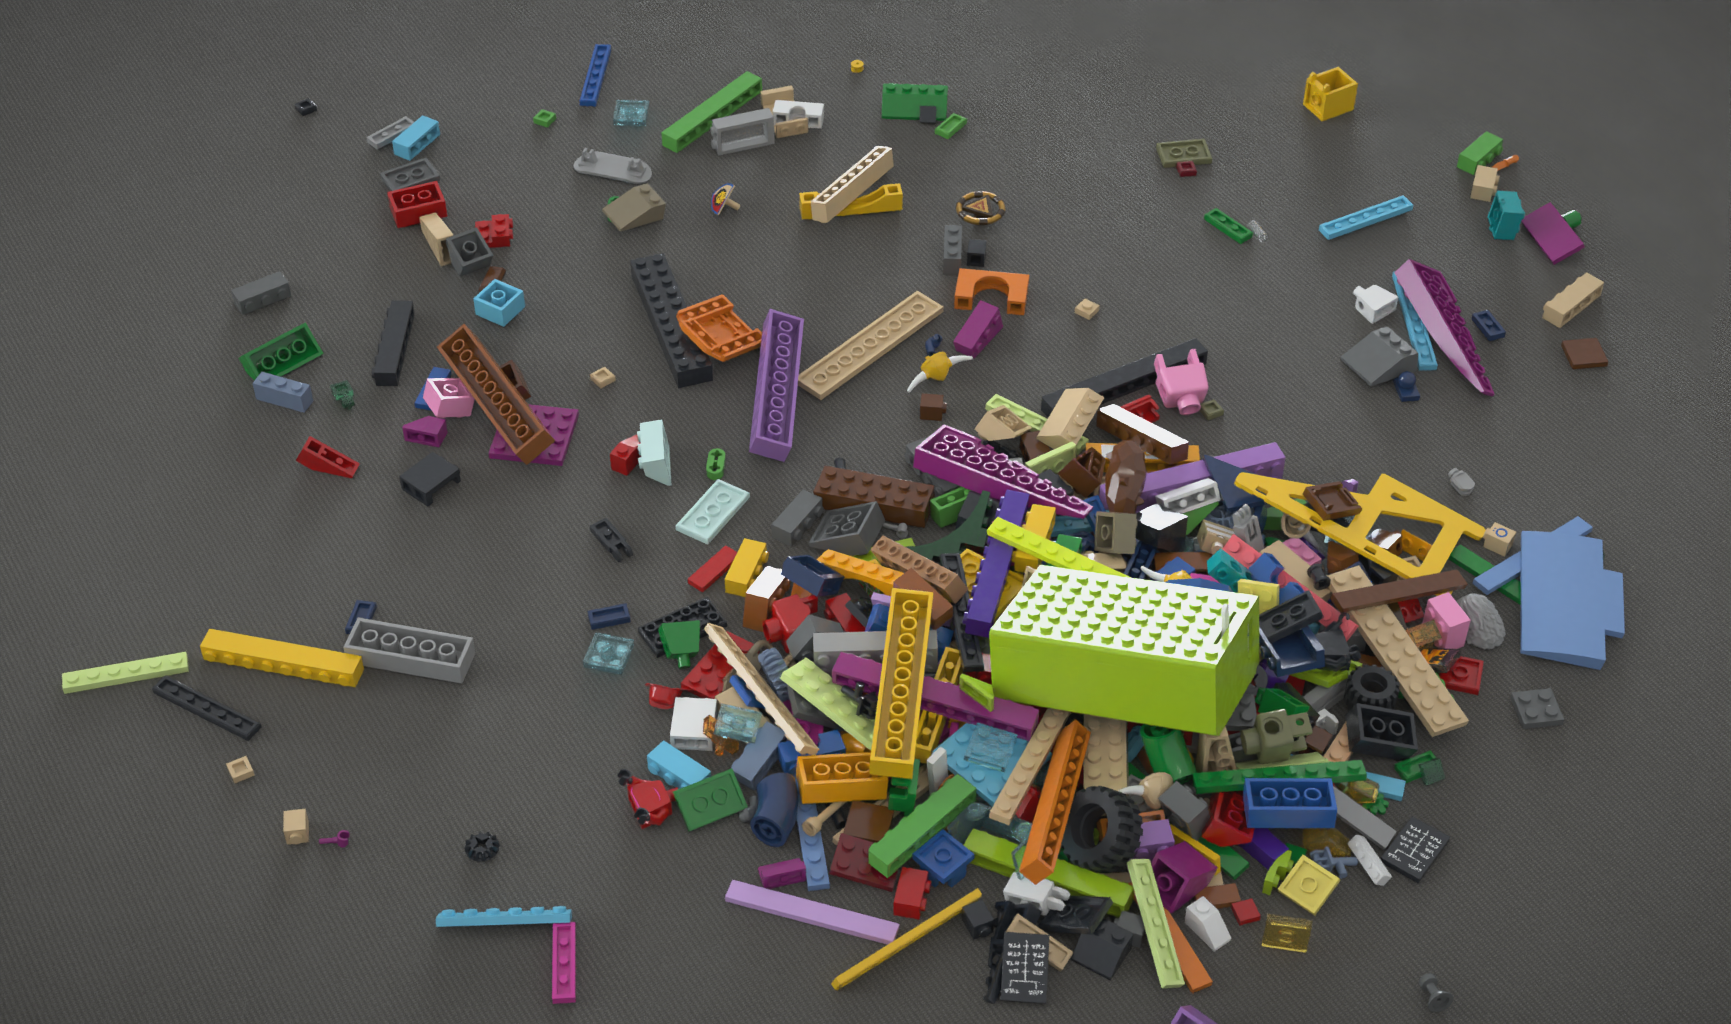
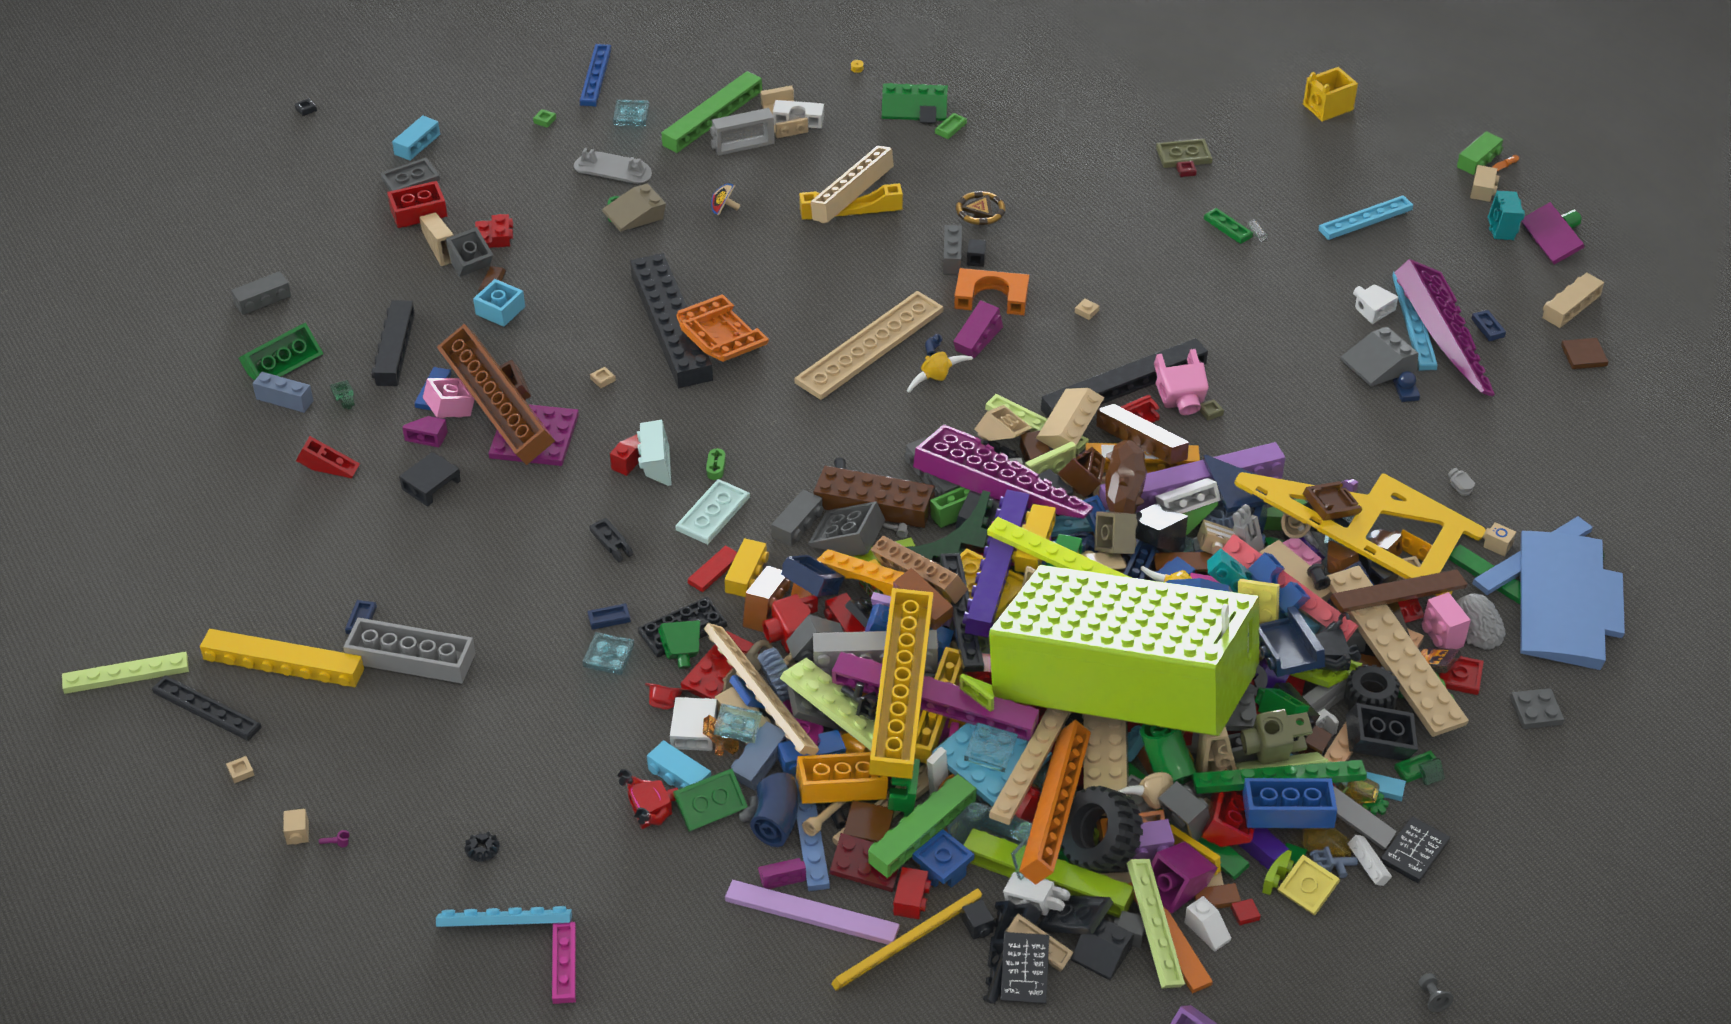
(389, 133): light grey plate -> none
(776, 386): medium lavender brick -> none
(932, 407): reddish brown brick -> none
(1286, 933): clear yellow tile -> none
(1289, 617): black tile -> none
(1424, 634): clear yellow slope -> none

